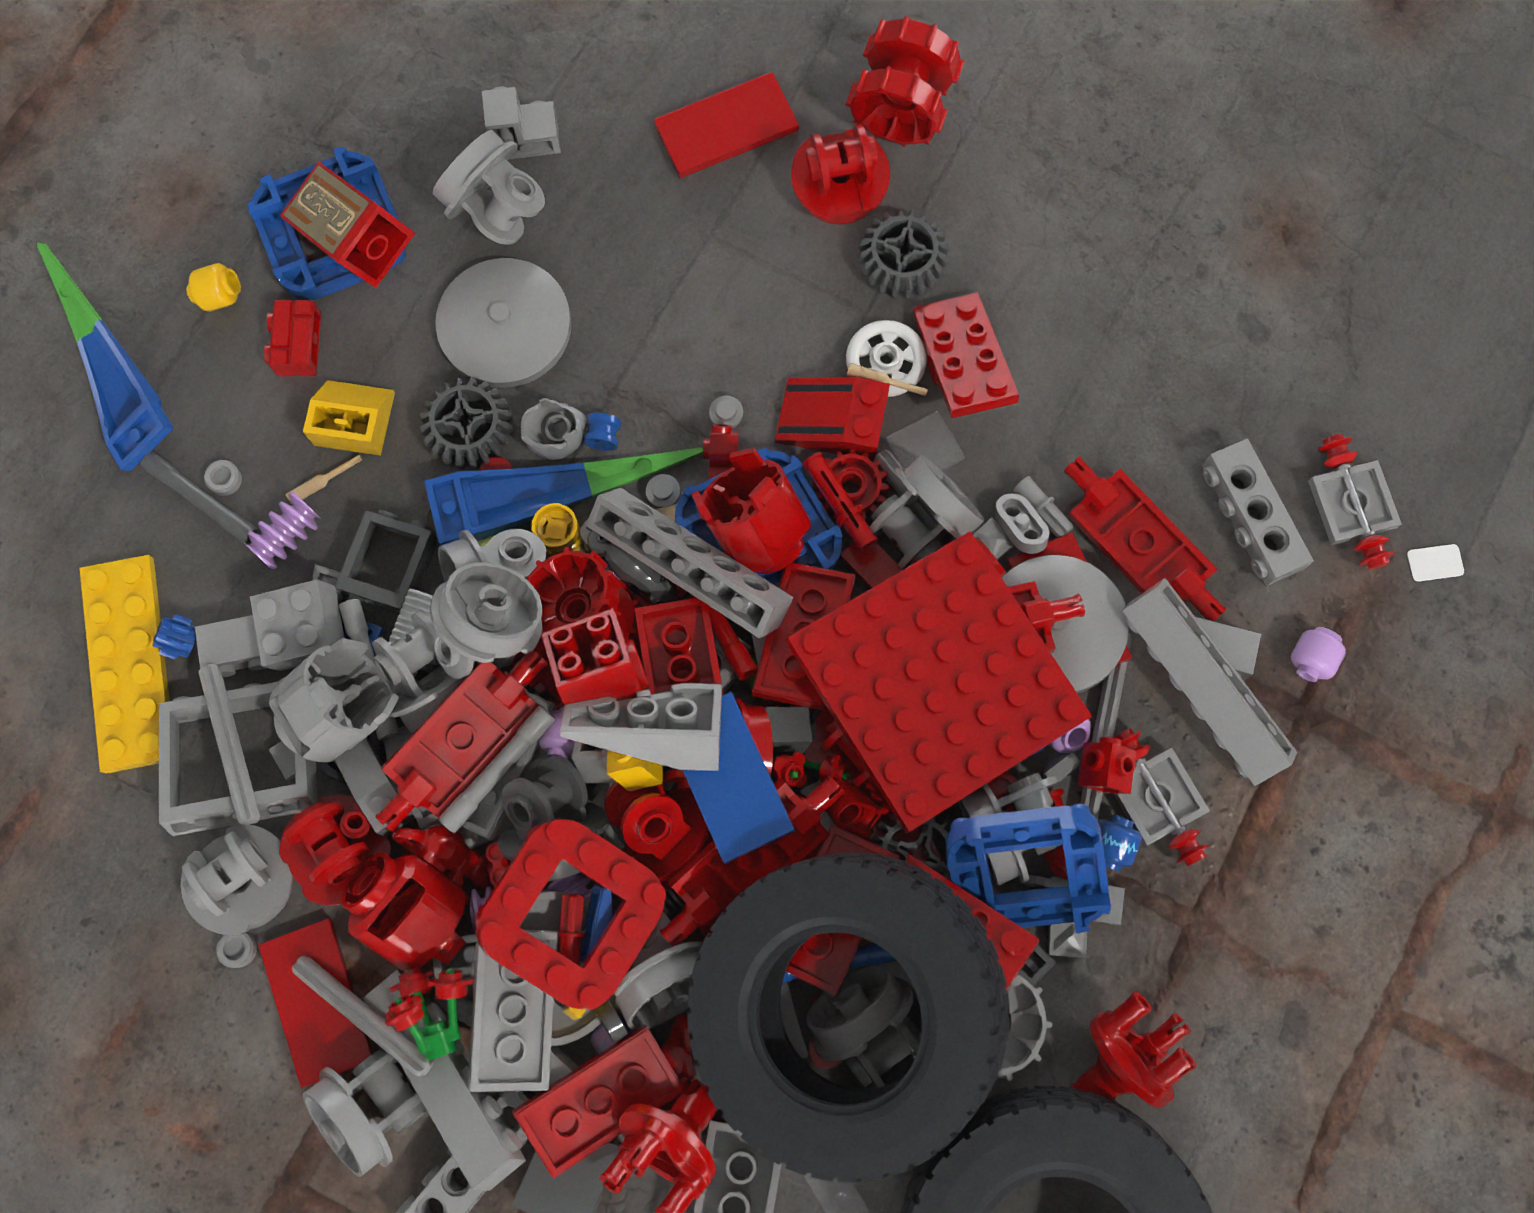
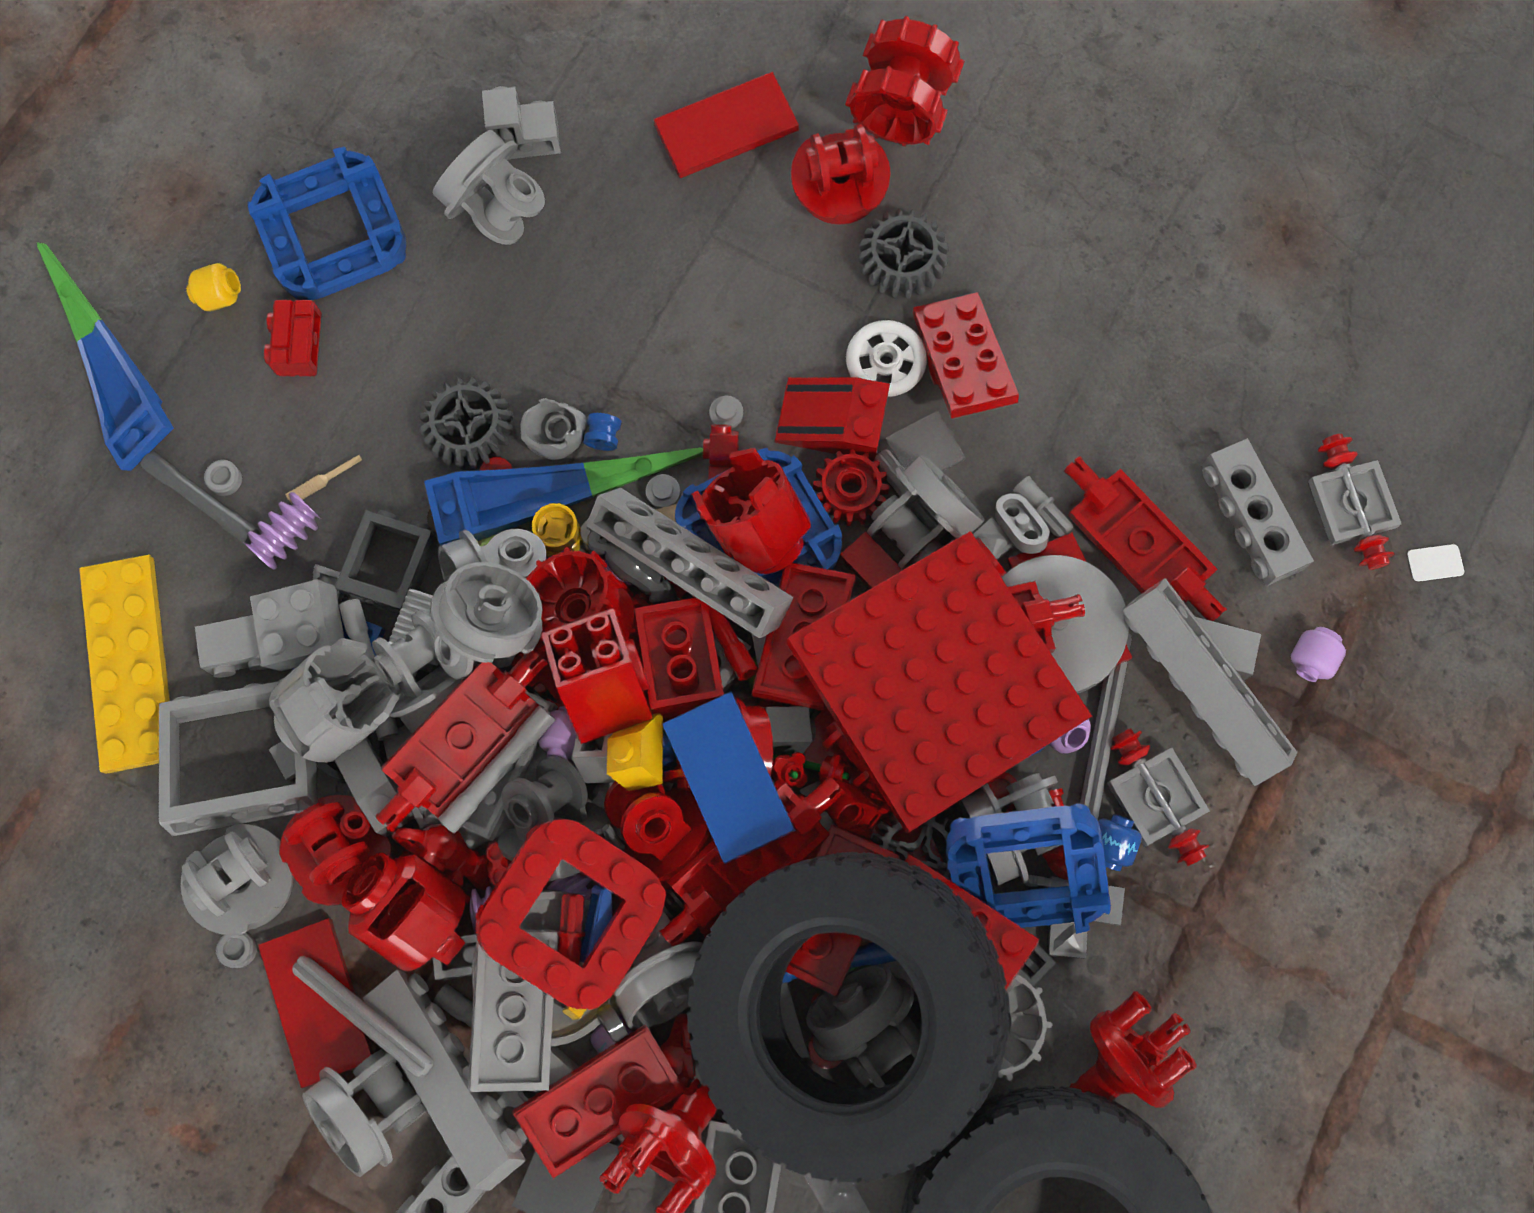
(175, 636): blue gear -> none
(229, 745): light grey axle -> none
(347, 225): slope -> none
(349, 417): yellow slope -> none
(404, 1013): plant -> none
(503, 322): light grey dish -> none
(662, 728): light grey wedge -> none
(862, 536): red pin -> none
(866, 373): tan piece -> none
(1061, 767): light grey tile -> none
(1107, 766): red brick -> none

